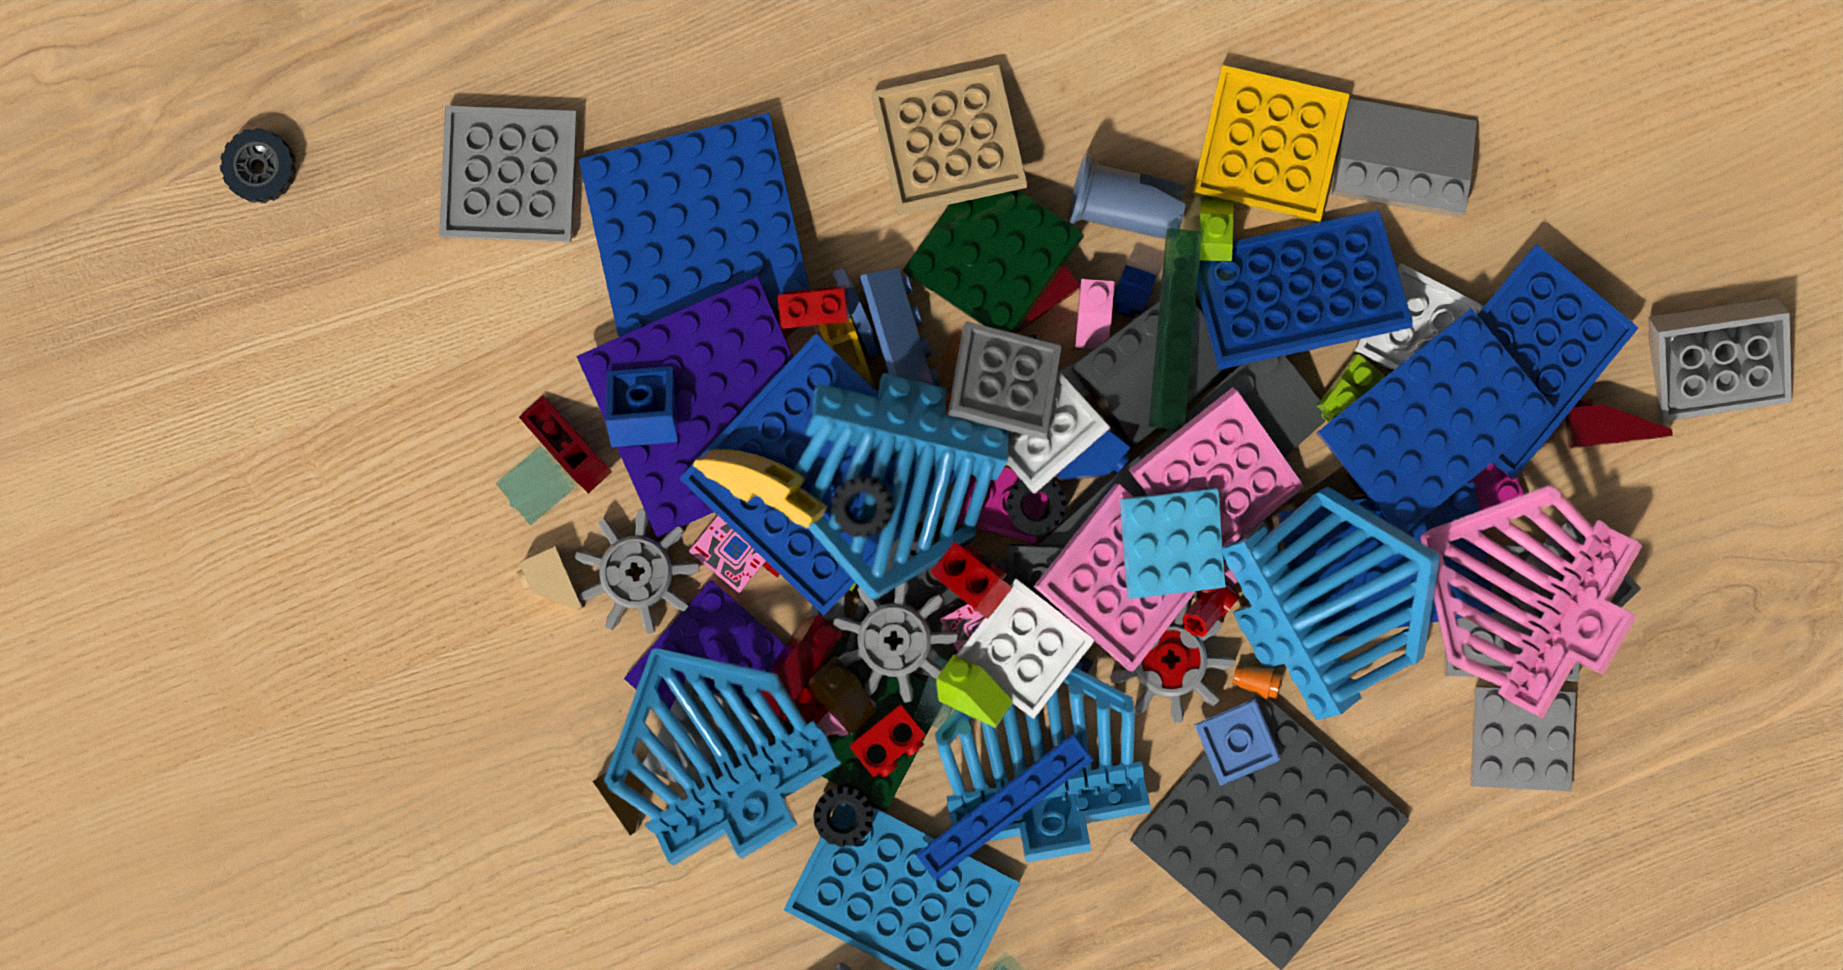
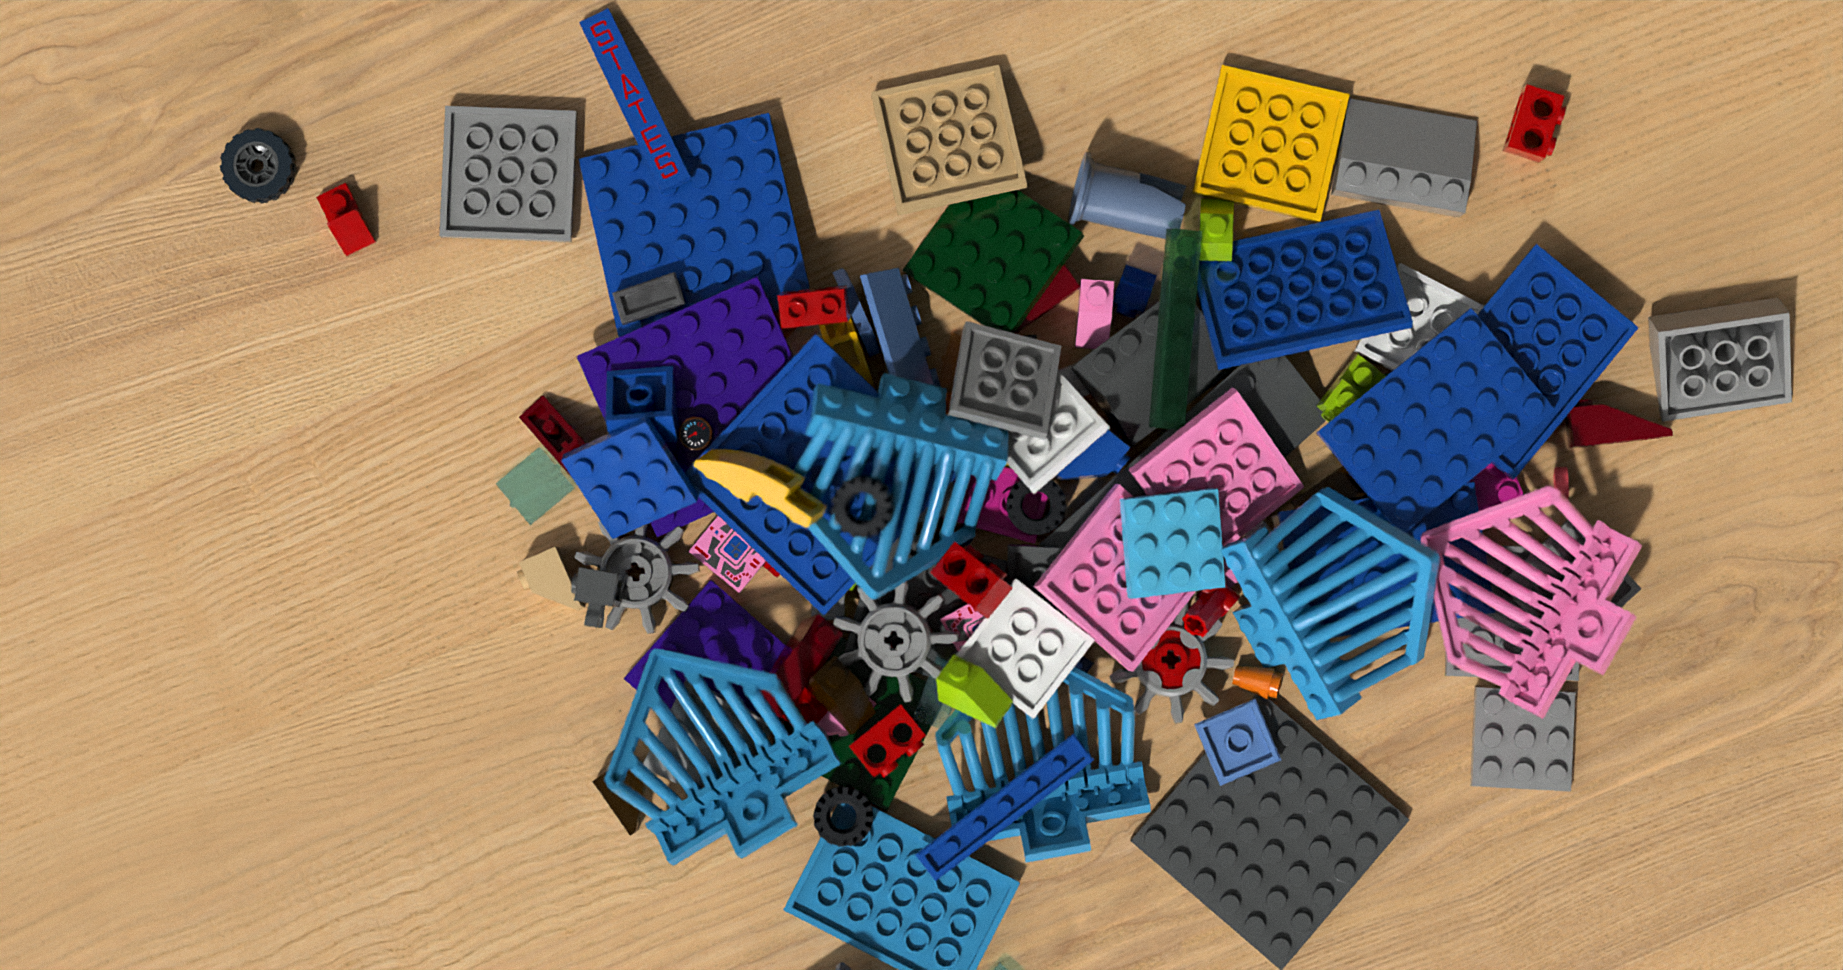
(345, 219): none -> red slope
(598, 590): none -> dark grey brick
(630, 477): none -> blue plate
(635, 101): none -> blue tile
(649, 298): none -> flat silver tile
(695, 433): none -> black tile
(1527, 120): none -> red brick
(1560, 480): none -> coral tile

